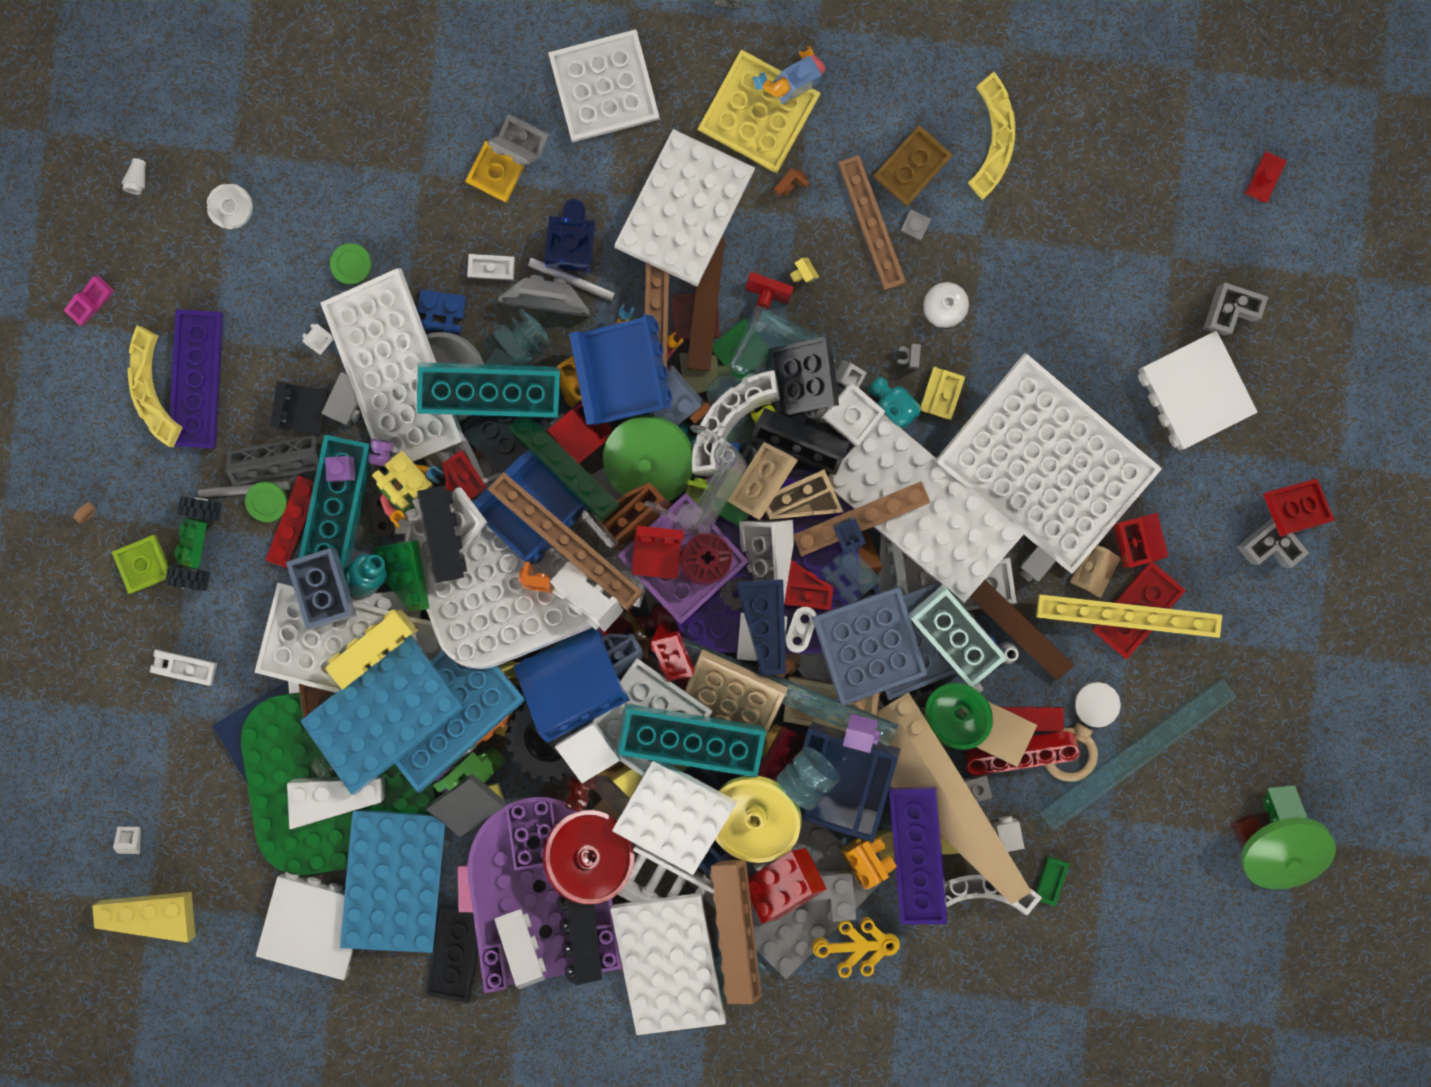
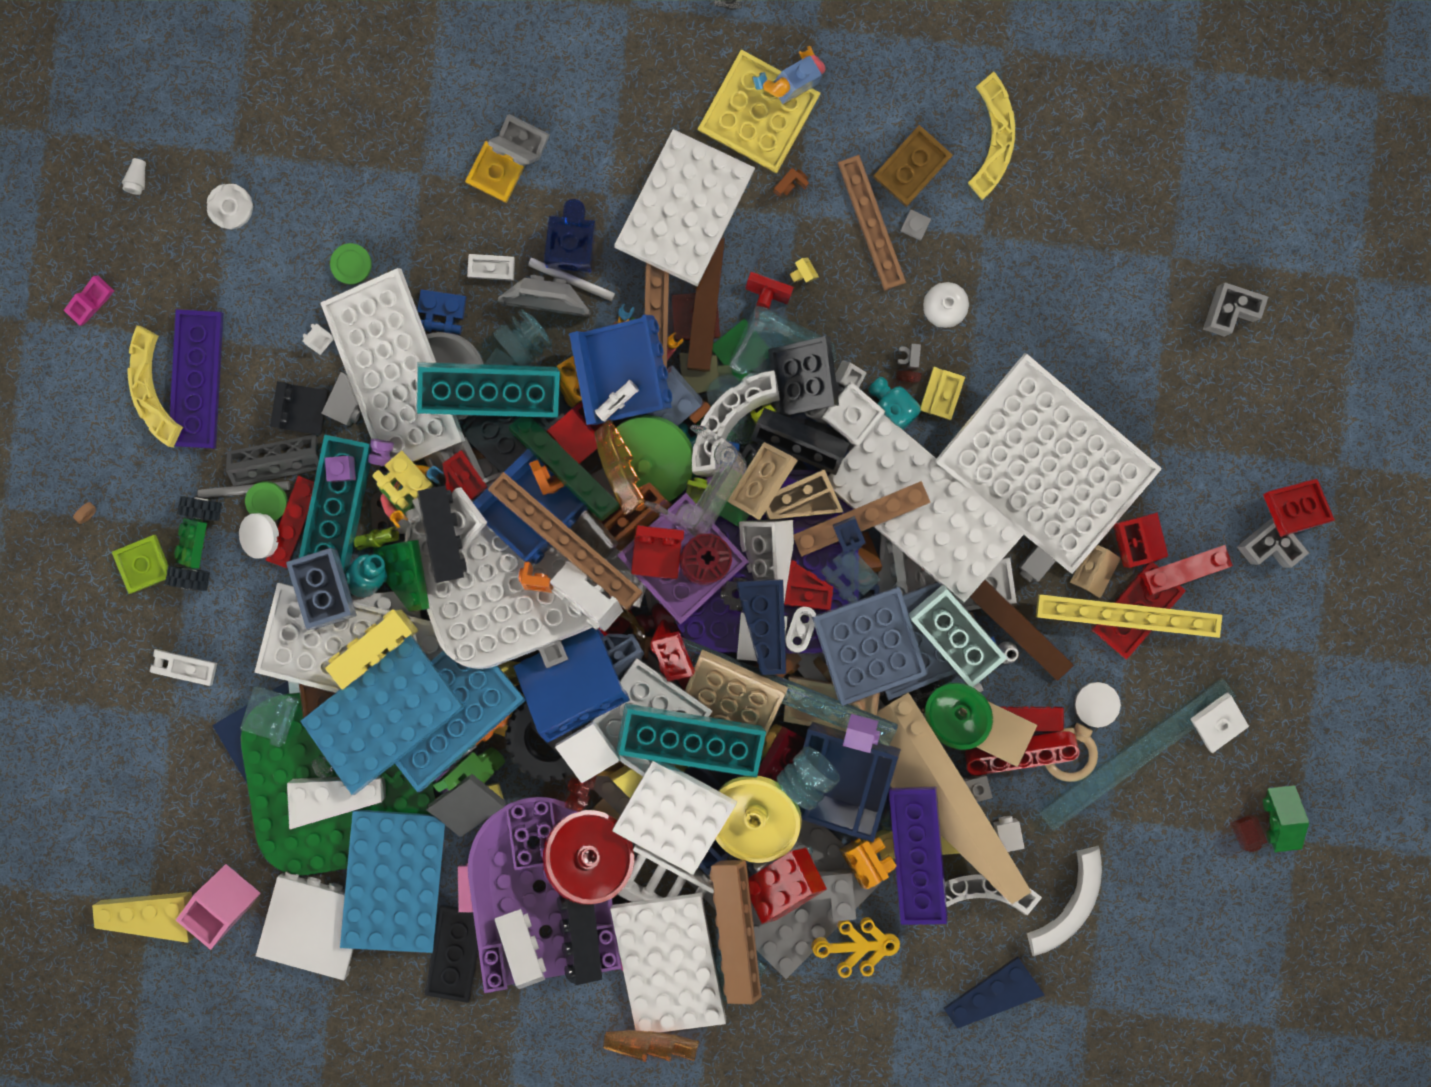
(127, 840): white slope -> none
(217, 906): none -> bright pink slope
(258, 535): none -> white tile
(269, 715): none -> clear light blue bracket
(376, 538): none -> lime pin
(546, 483): none -> orange bracket
(553, 654): none -> light grey plate
(604, 85): white plate -> none
(616, 400): none -> white pin
(619, 472): none -> clear orange slope
(643, 1043): none -> clear orange slope
(822, 667): none -> medium nougat tile
(908, 376): none -> clear red tile
(998, 992): none -> dark blue wing
(1051, 880): green tile -> none
(1078, 907): none -> white brick
(1187, 570): none -> plate
(1196, 391): white panel -> none
(1219, 722): none -> white plate
(1265, 177): red tile -> none
(1288, 853): bright green dish -> none

